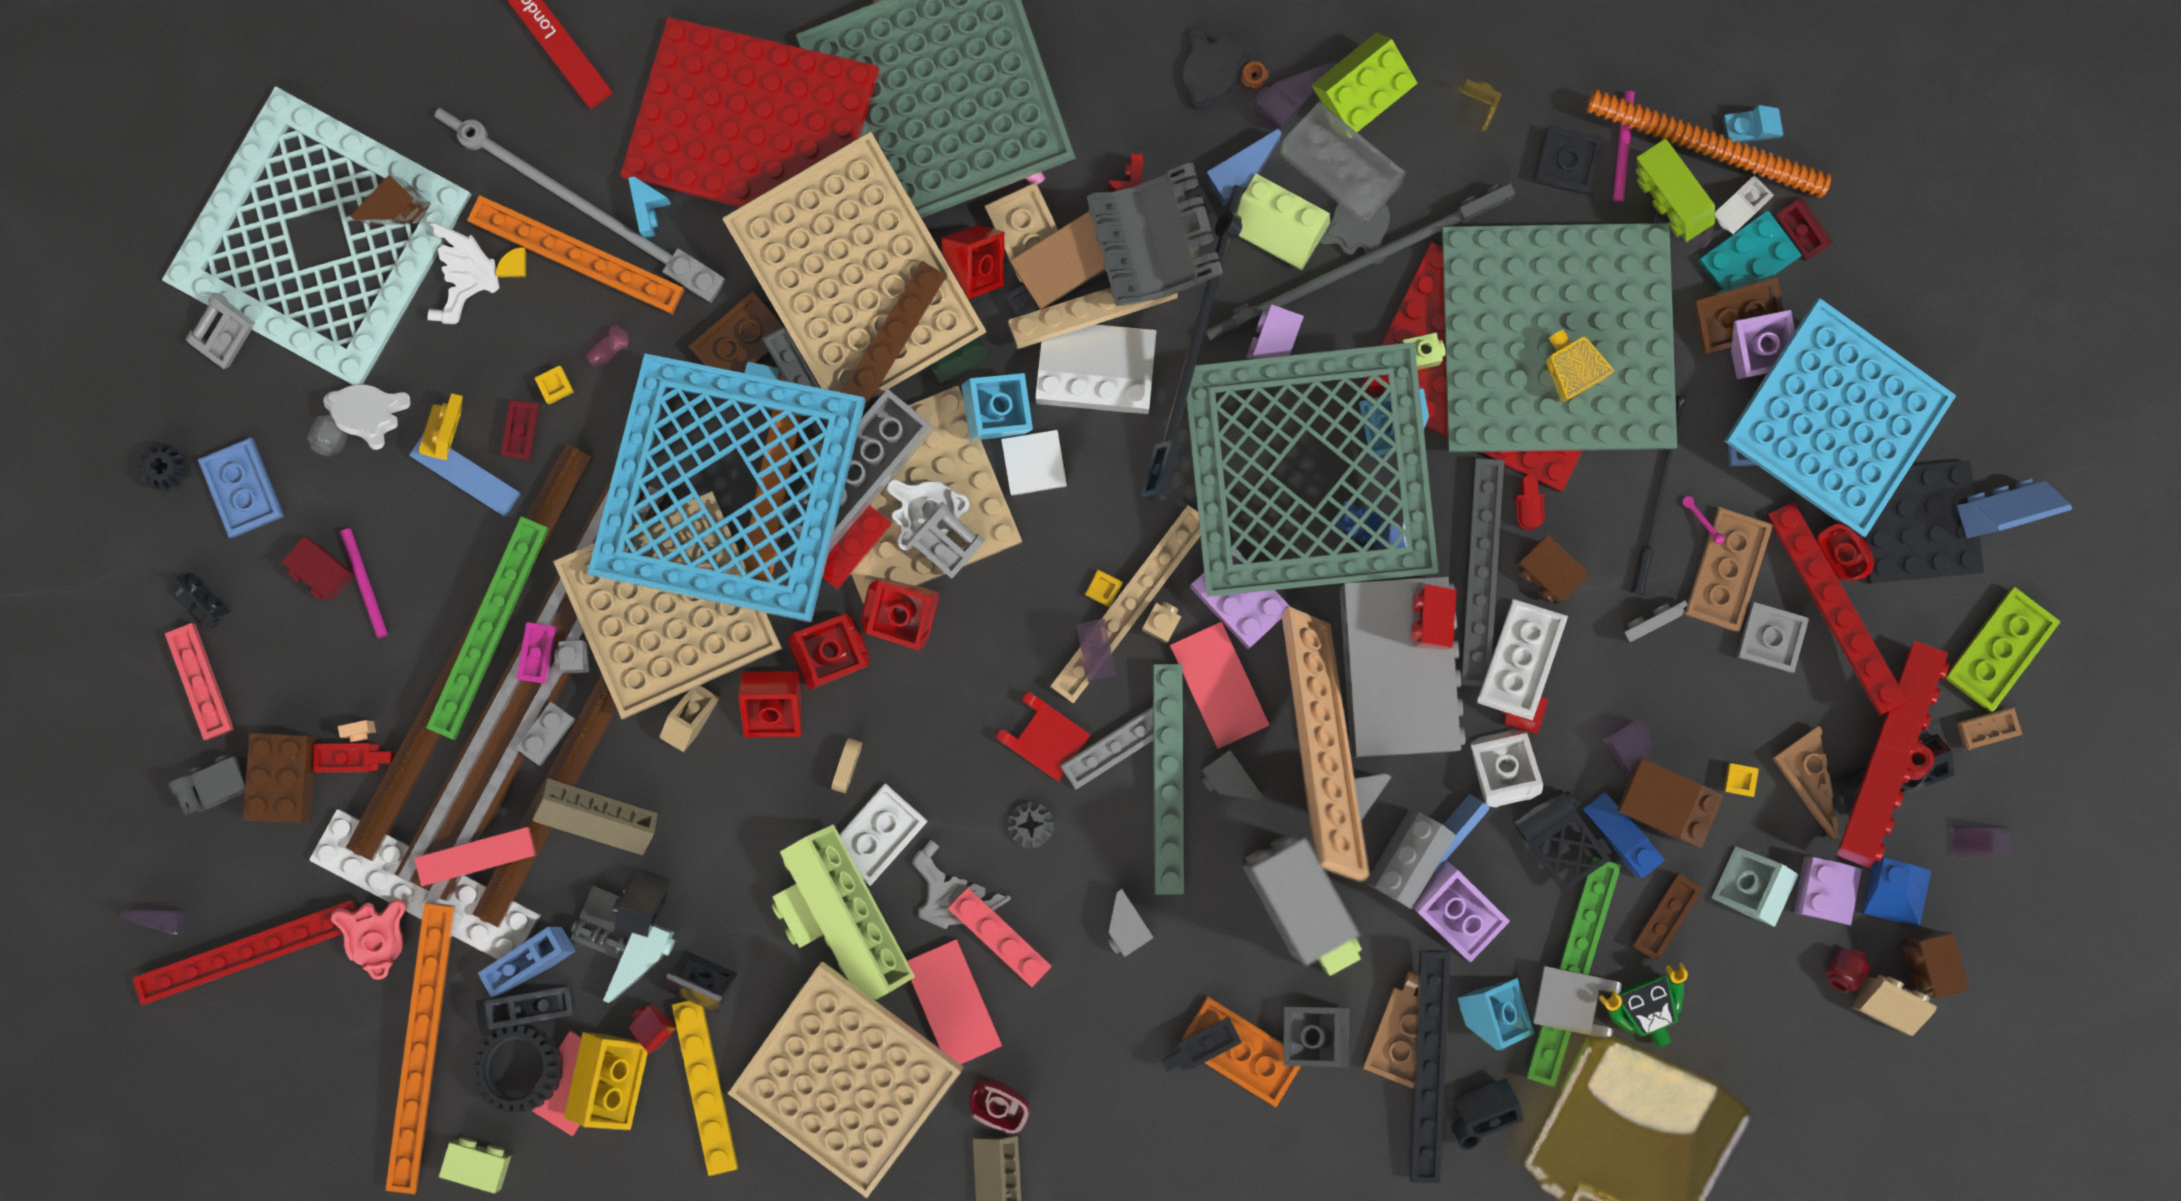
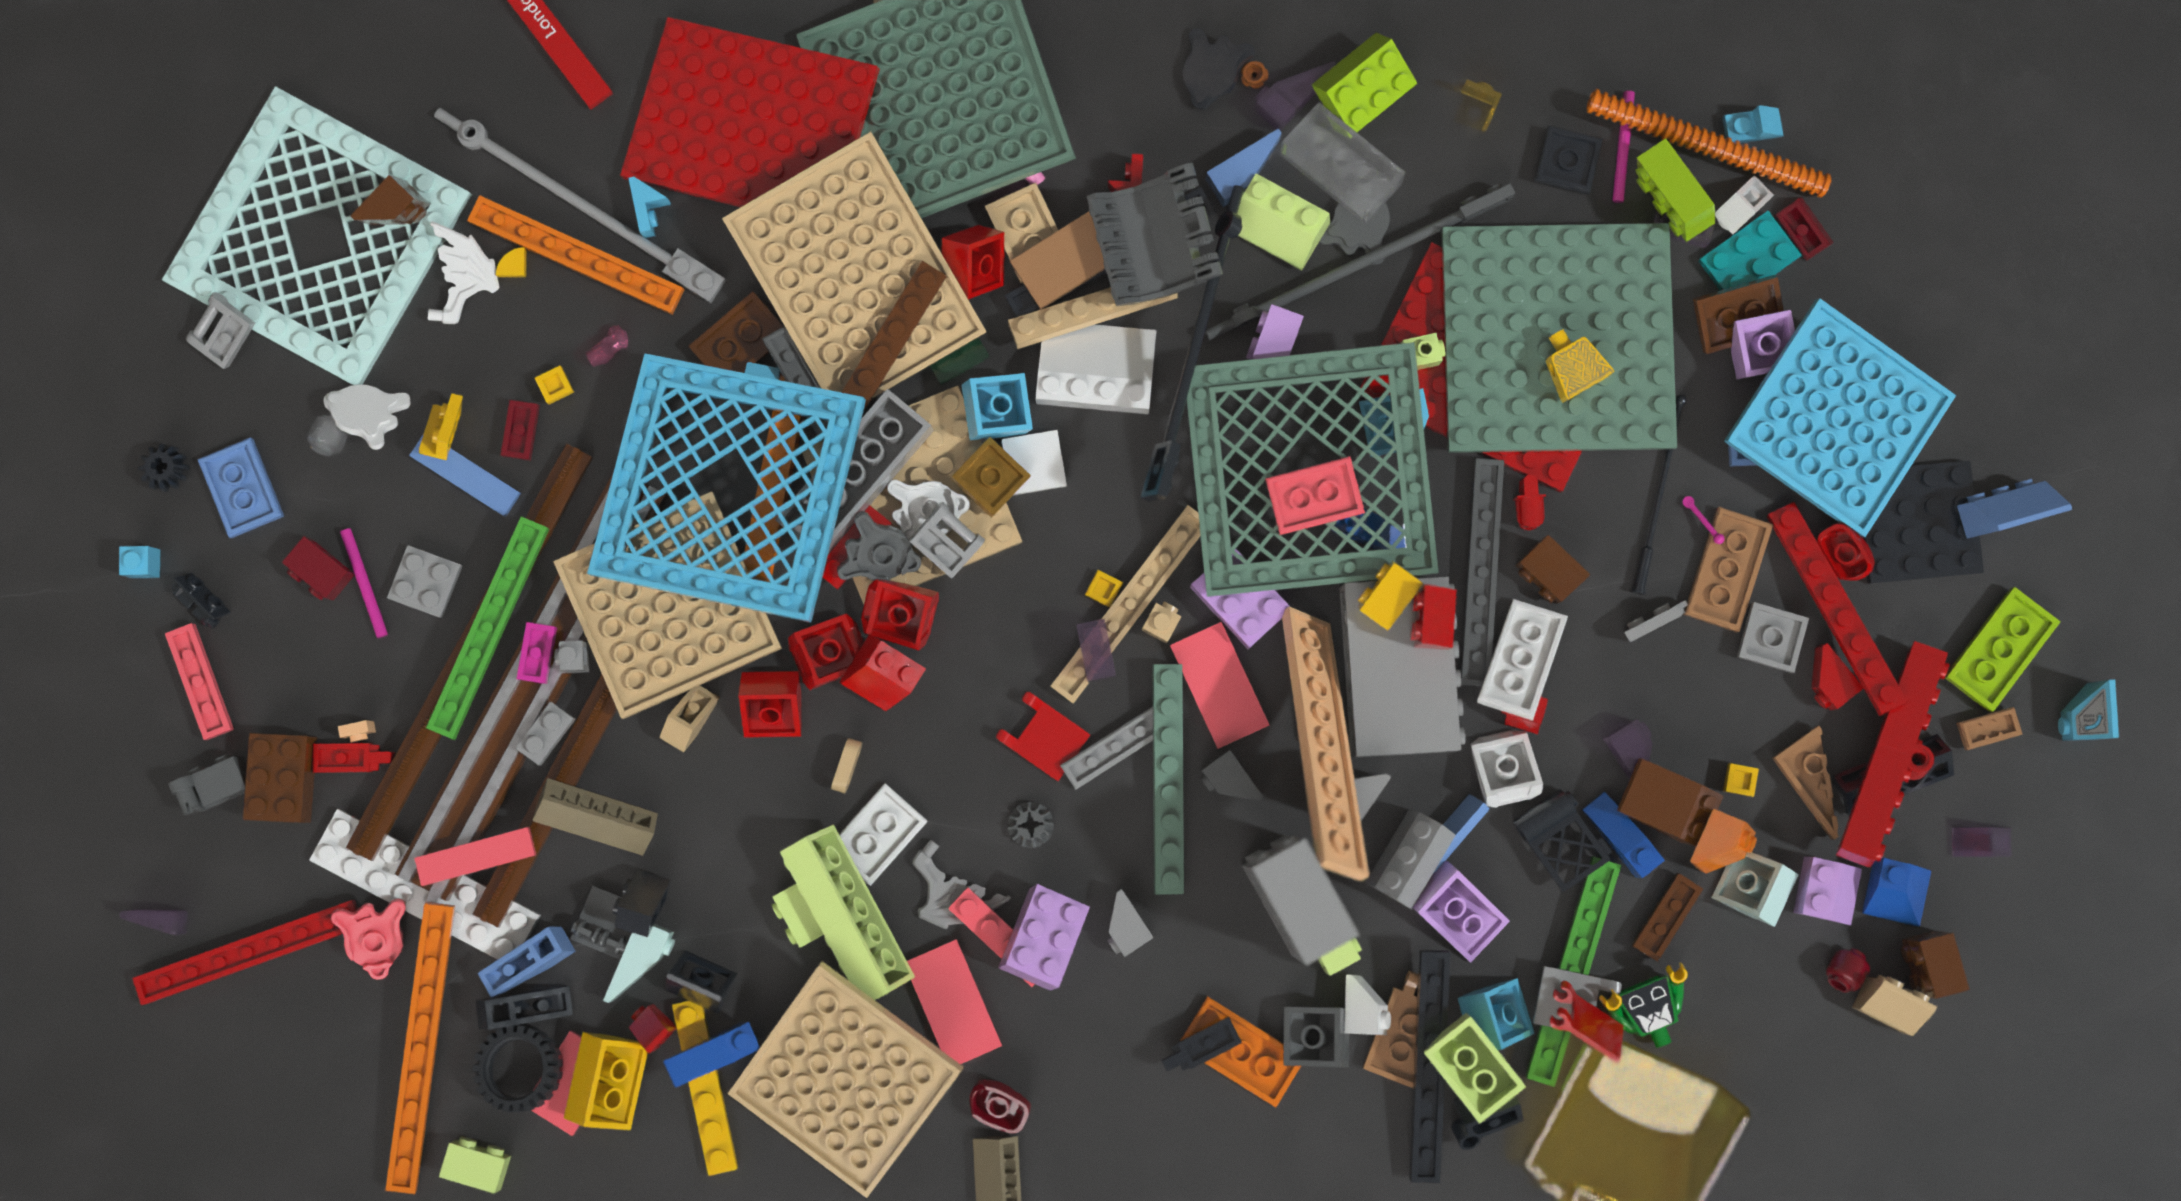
(139, 562): none -> medium azure brick
(425, 581): none -> light grey plate
(712, 1054): none -> blue slope
(878, 553): none -> dark grey tile
(881, 674): none -> red slope
(990, 477): none -> pearl gold plate
(1044, 937): none -> lavender brick
(1315, 495): none -> coral tile
(1364, 1009): none -> white slope
(1389, 594): none -> yellow brick
(1473, 1068): none -> yellowish green slope
(1588, 1023): none -> red flag
(1723, 842): none -> orange slope
(1832, 679): none -> red slope
(2091, 713): none -> medium azure slope

